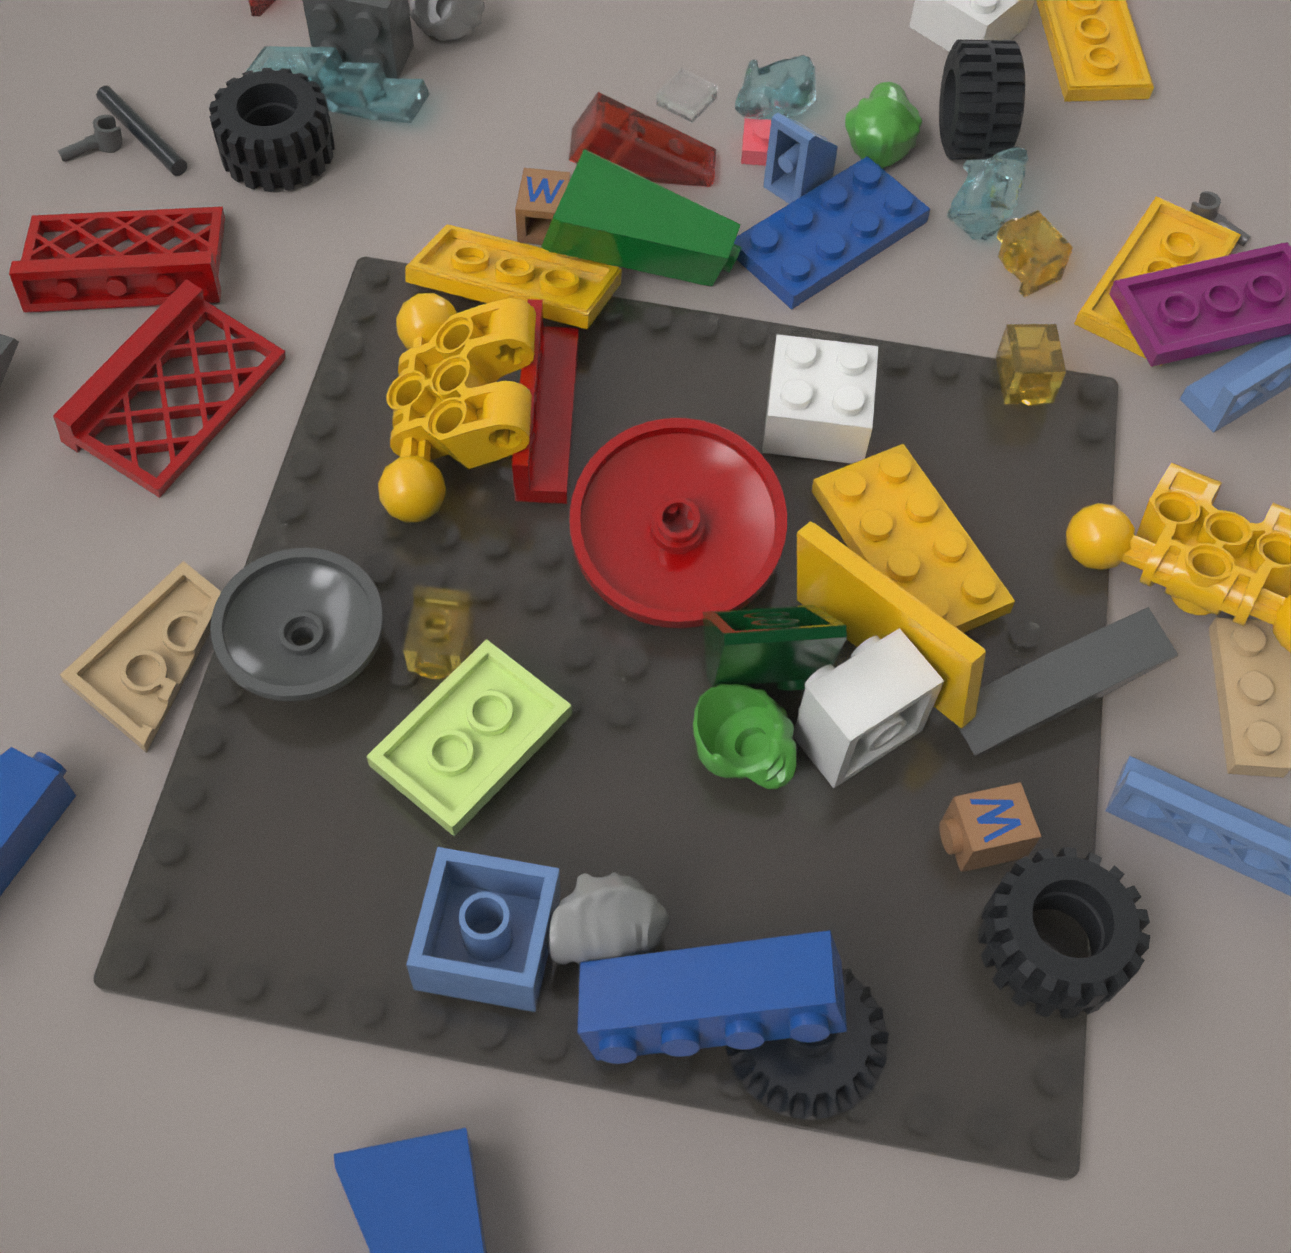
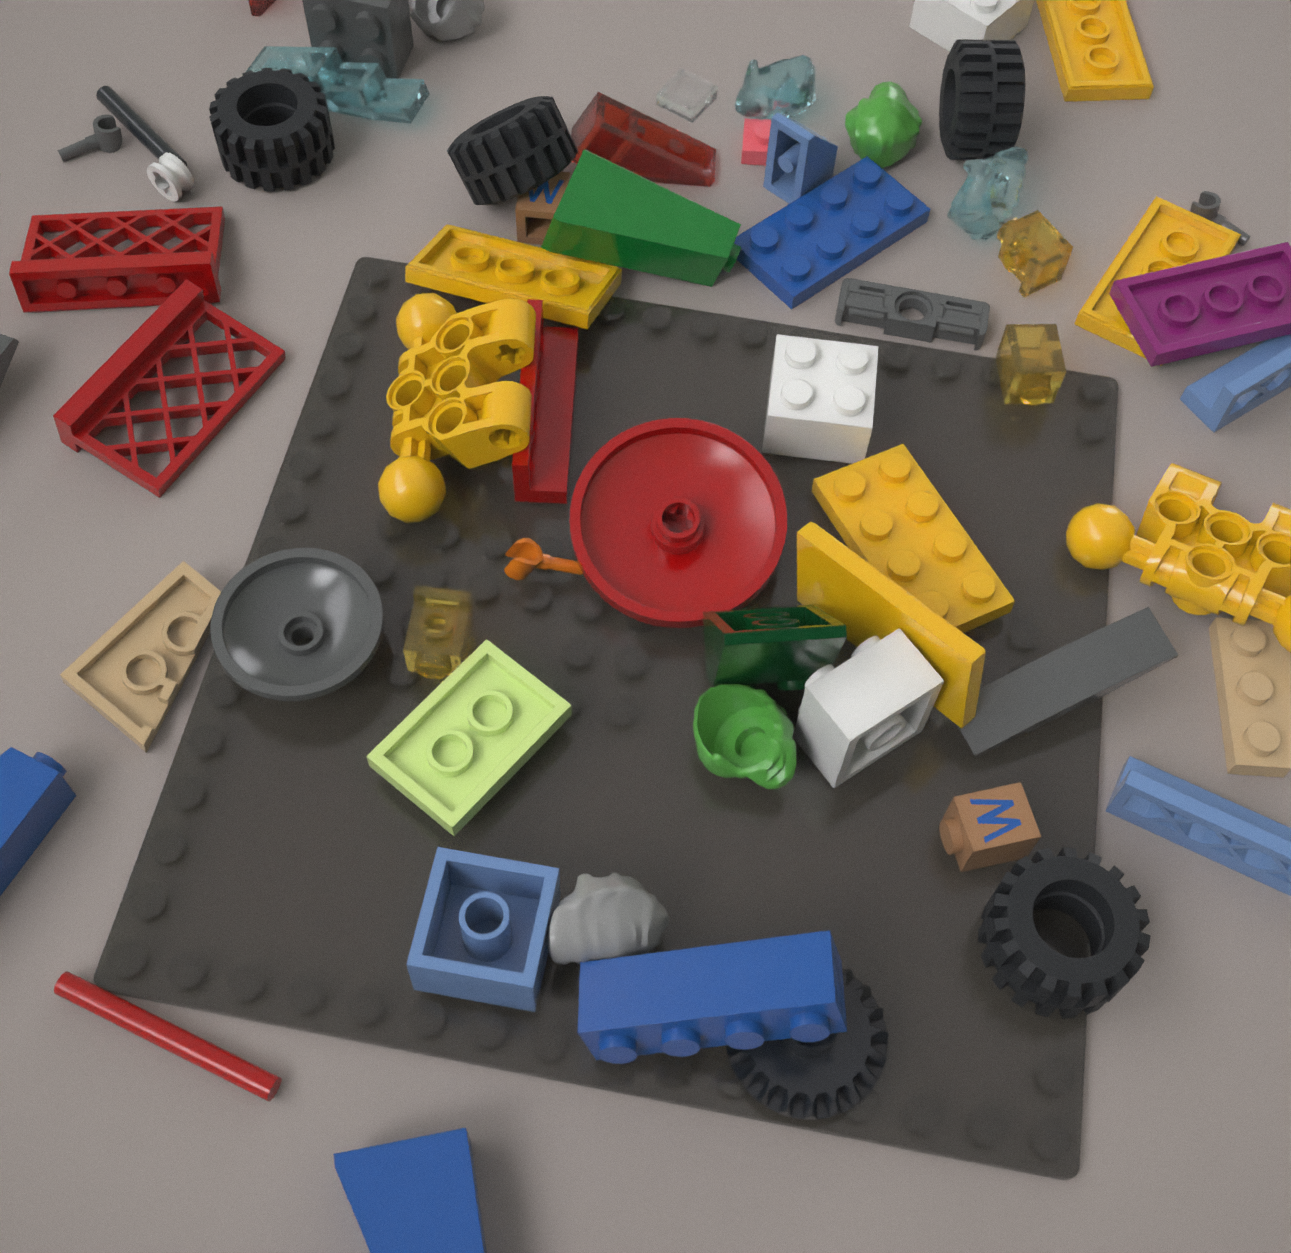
(168, 1036): none -> red bar
(170, 176): none -> white bush
(513, 151): none -> black tyre
(530, 556): none -> orange hand
(943, 315): none -> dark grey piece

